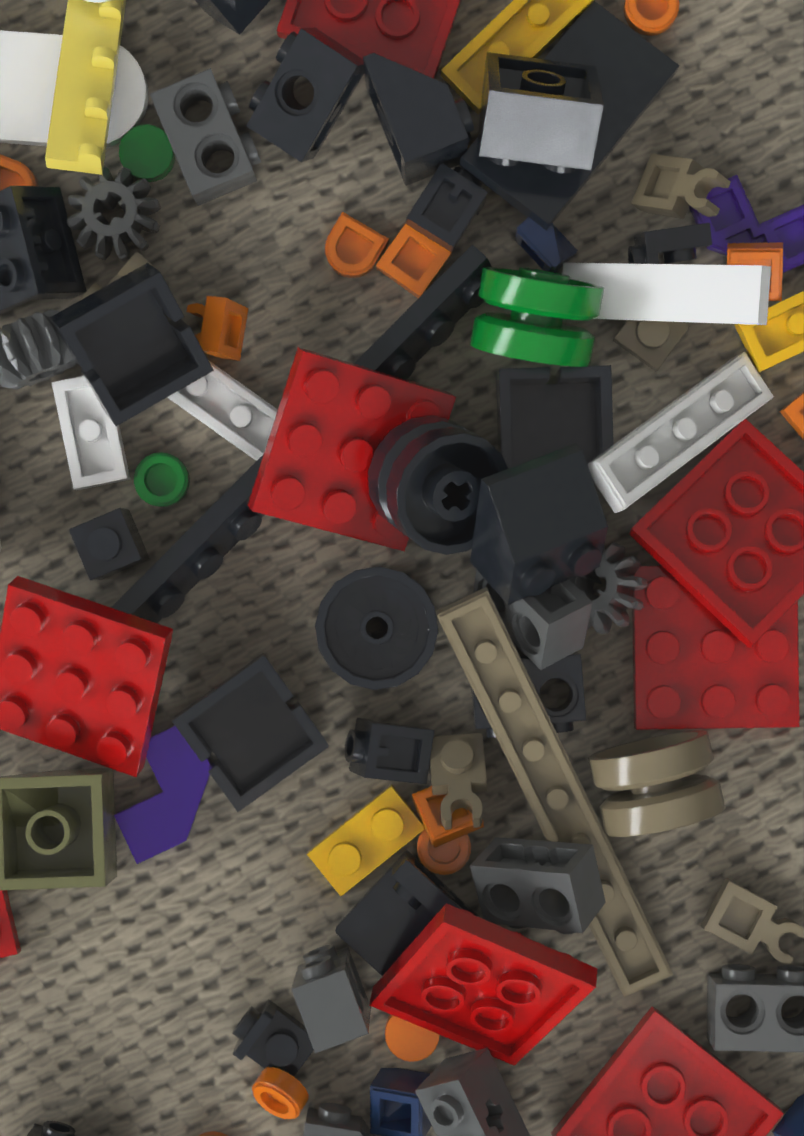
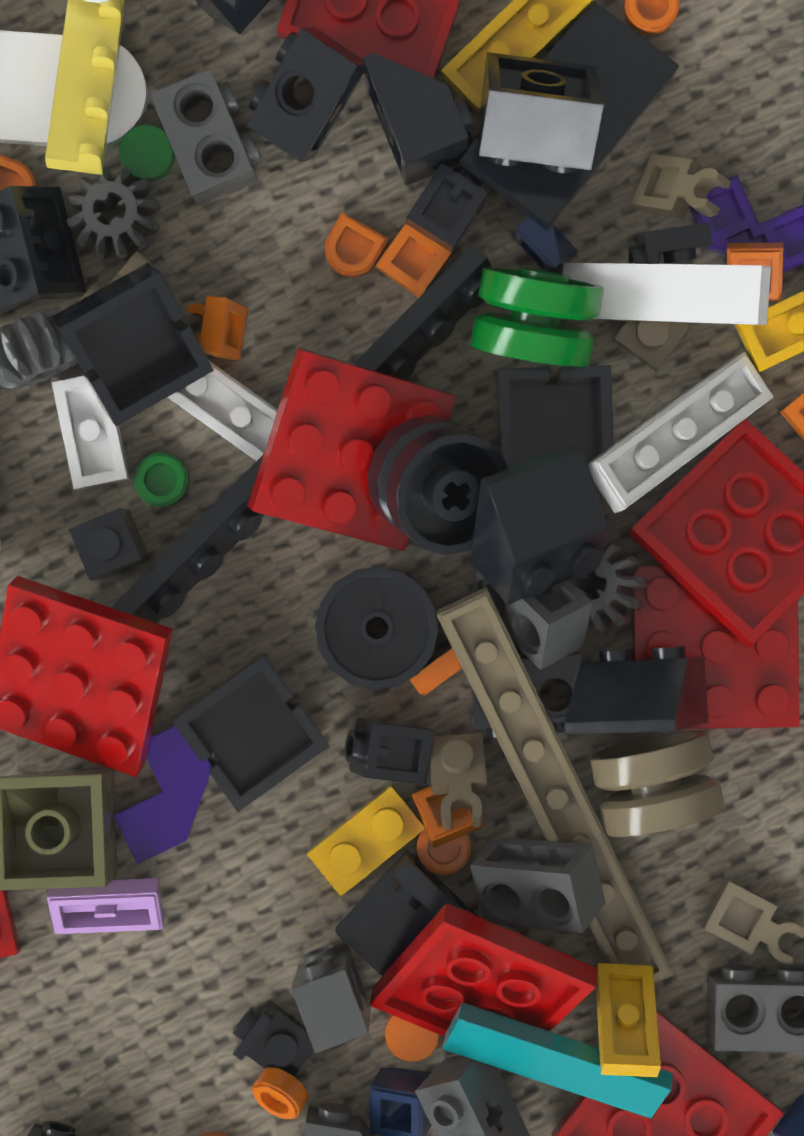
(113, 908): none -> lavender tile
(436, 672): none -> orange tile
(550, 1060): none -> teal tile
(627, 1020): none -> yellow plate
(638, 694): none -> black slope

